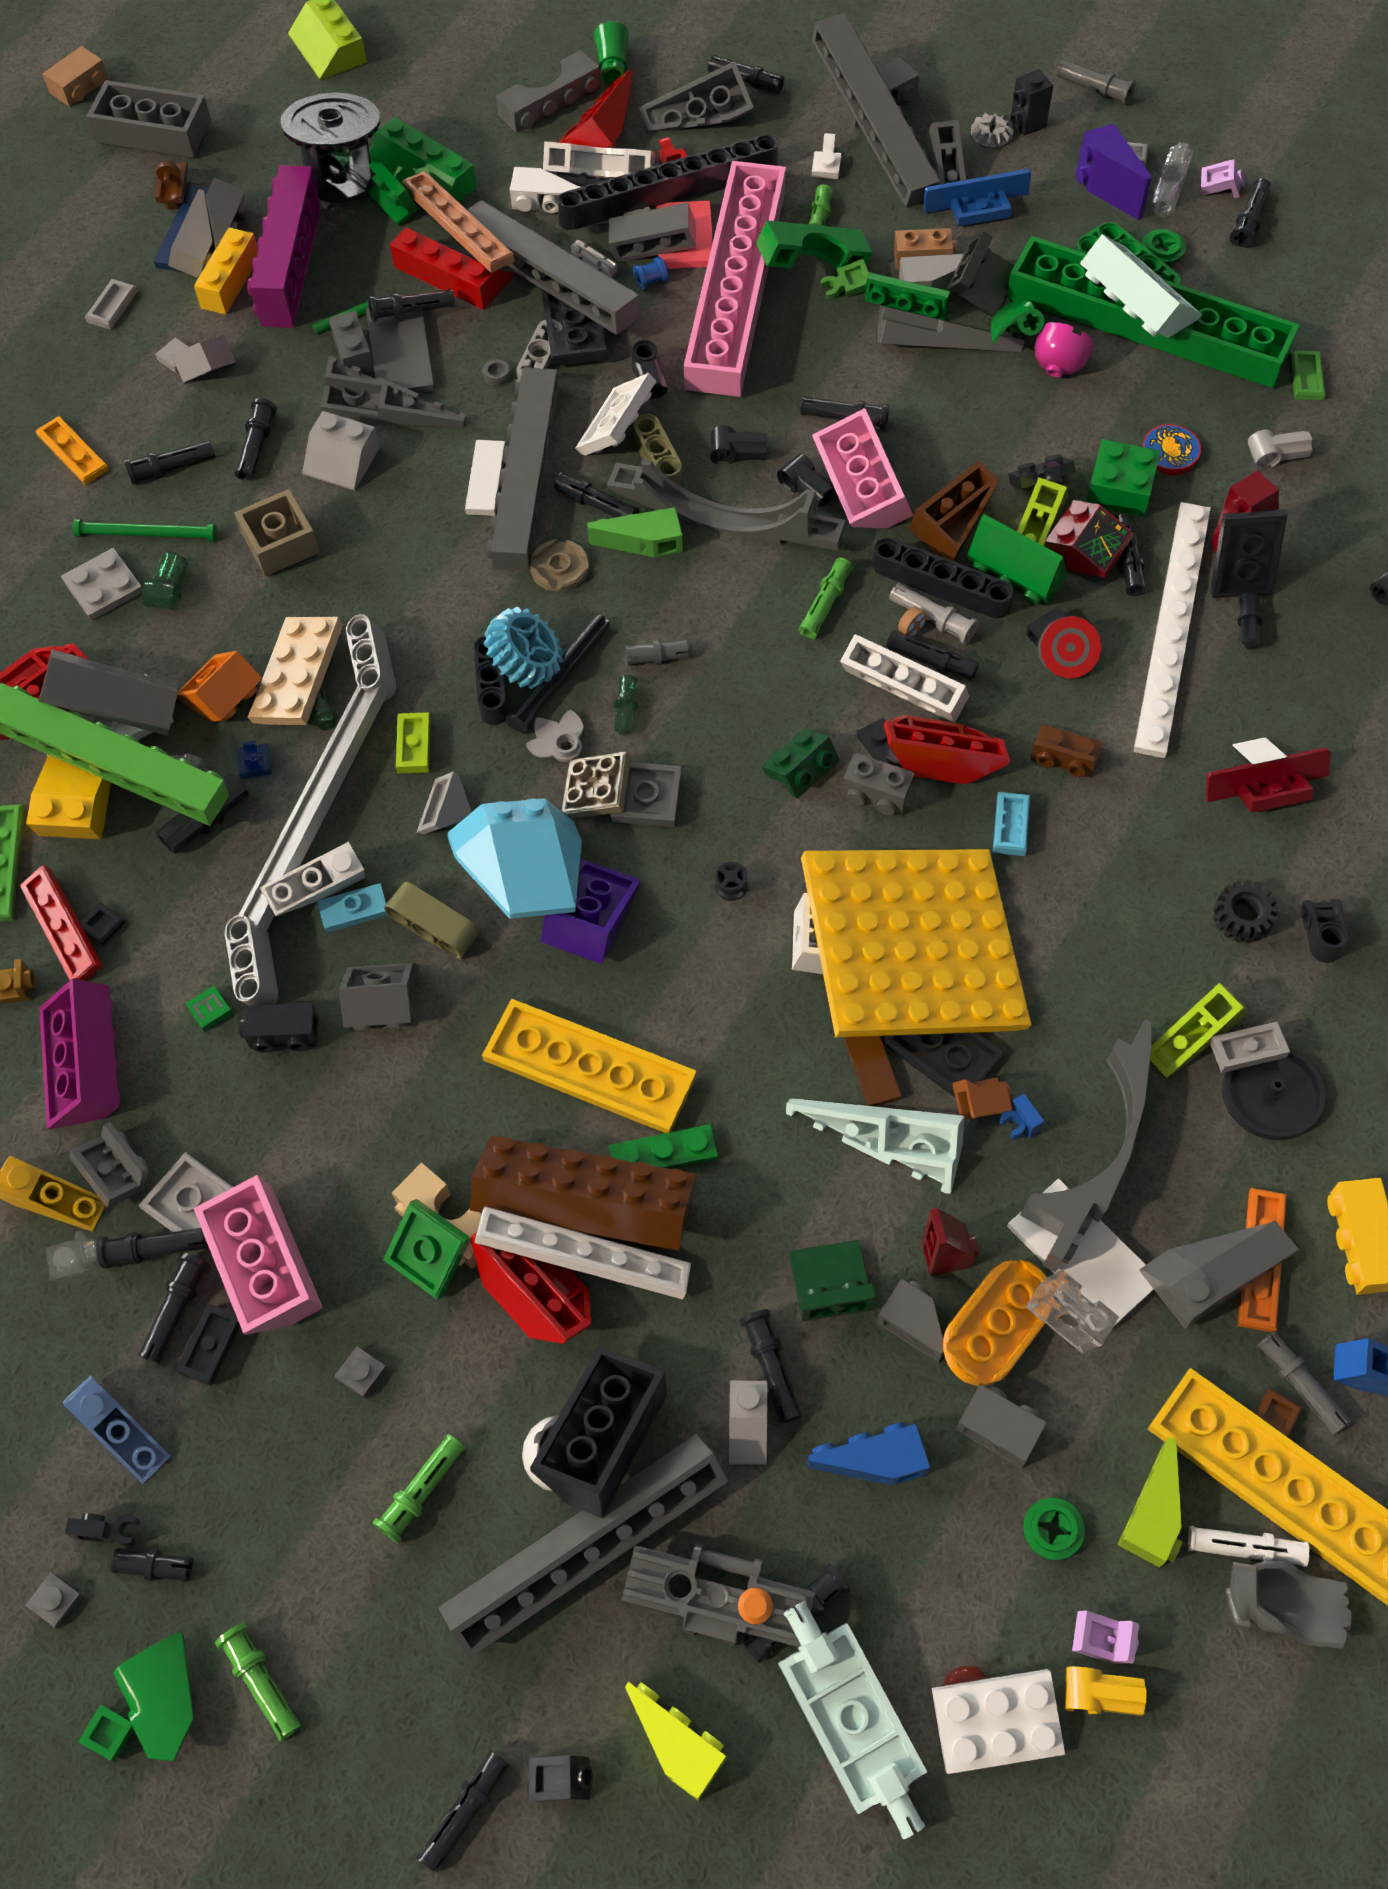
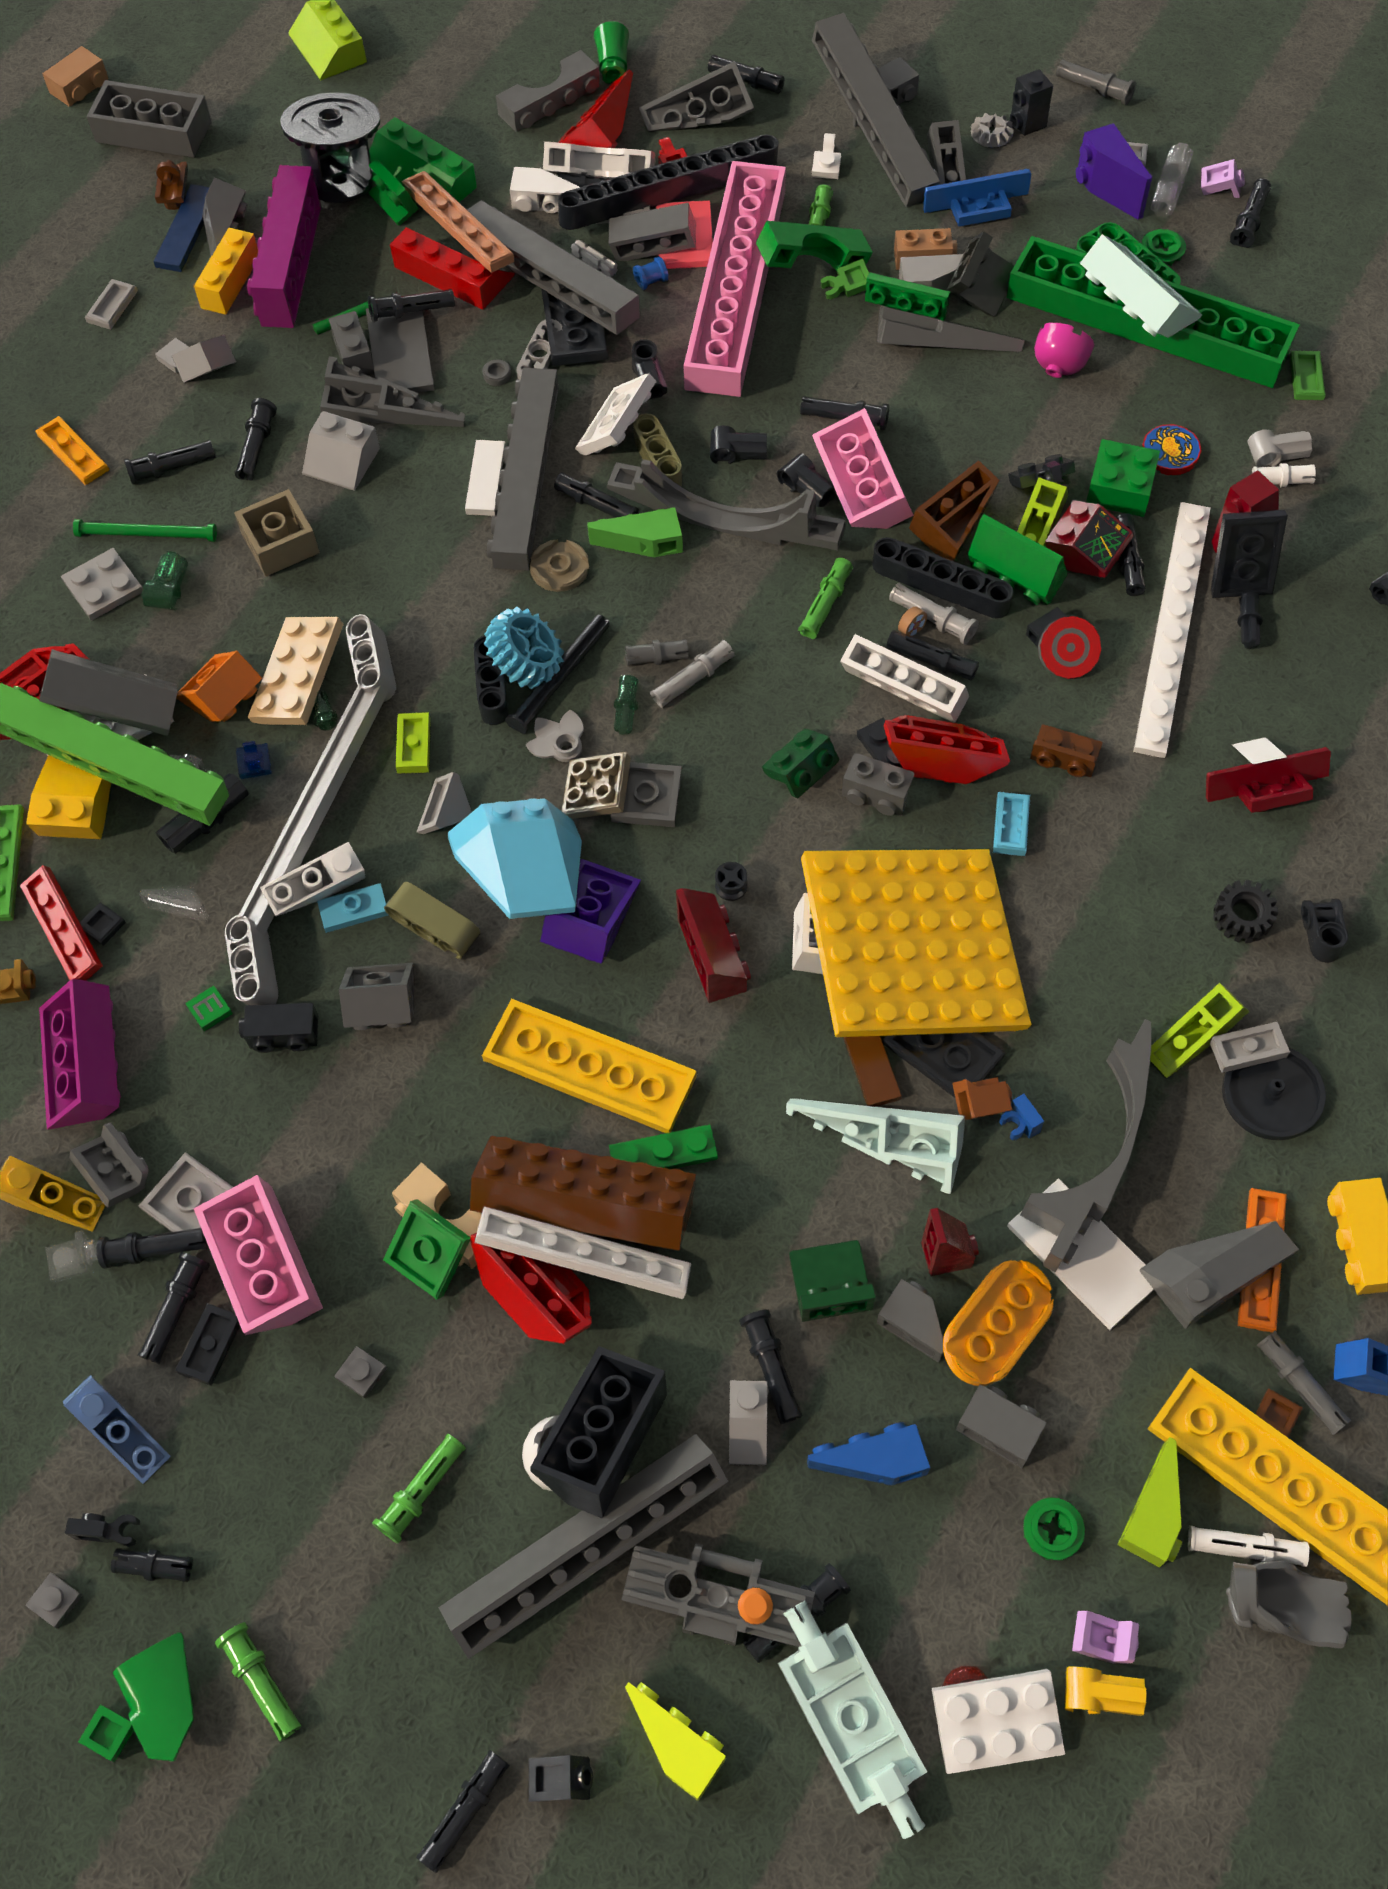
(175, 900): none -> clear slope
(194, 240): light grey slope -> none
(702, 666): none -> light grey pin
(711, 944): none -> dark red slope
(1017, 318): green panel -> none
(1062, 1295): clear brick -> none
(1285, 474): none -> white pin

